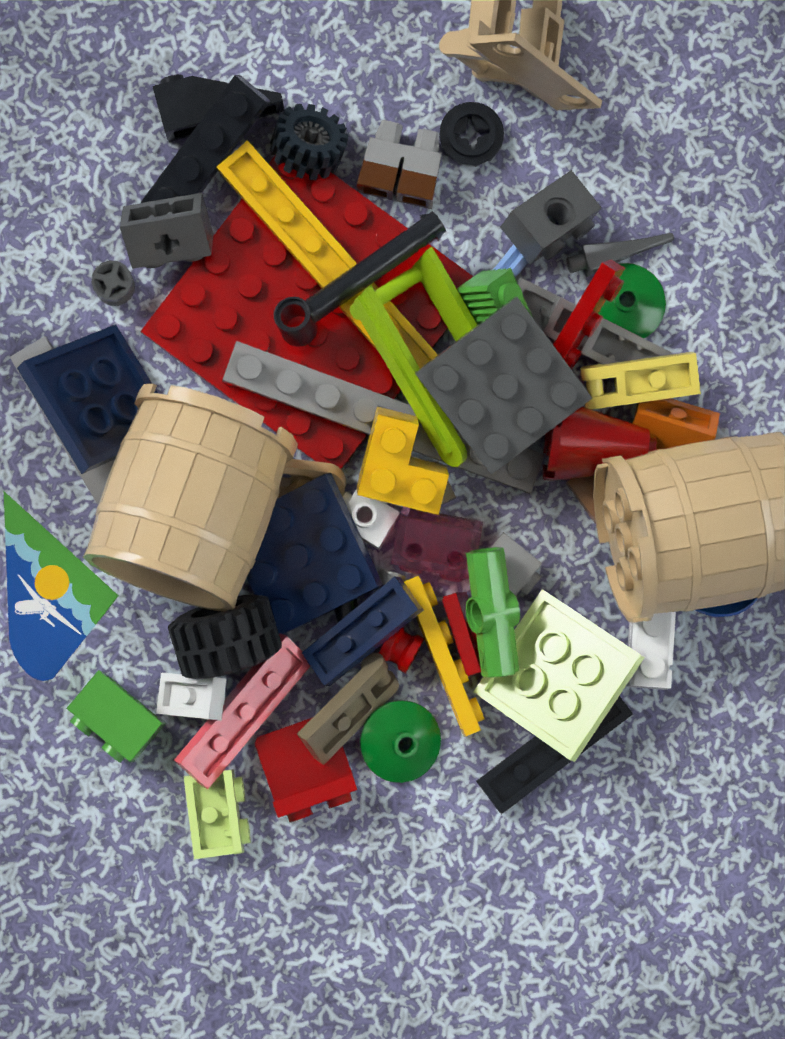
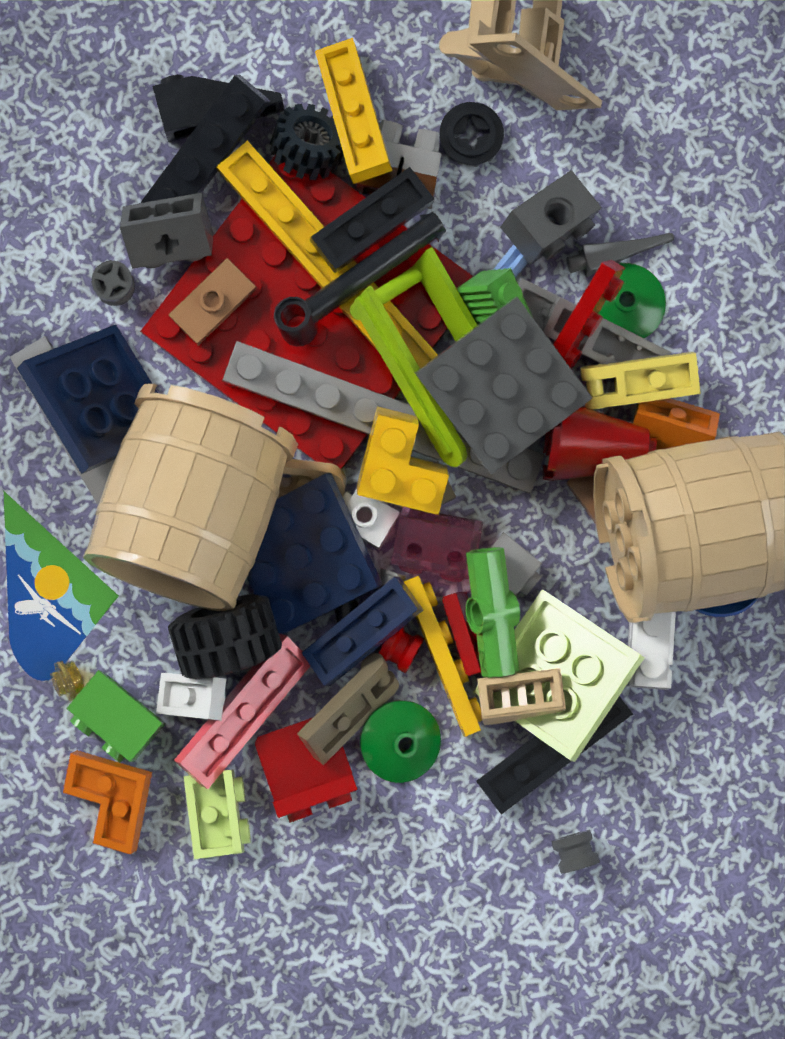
(67, 679): none -> clear yellow plate
(118, 790): none -> orange plate
(212, 301): none -> medium nougat plate
(353, 111): none -> yellow plate
(372, 220): none -> black plate
(488, 686): none -> tan slope
(575, 851): none -> dark grey wheel

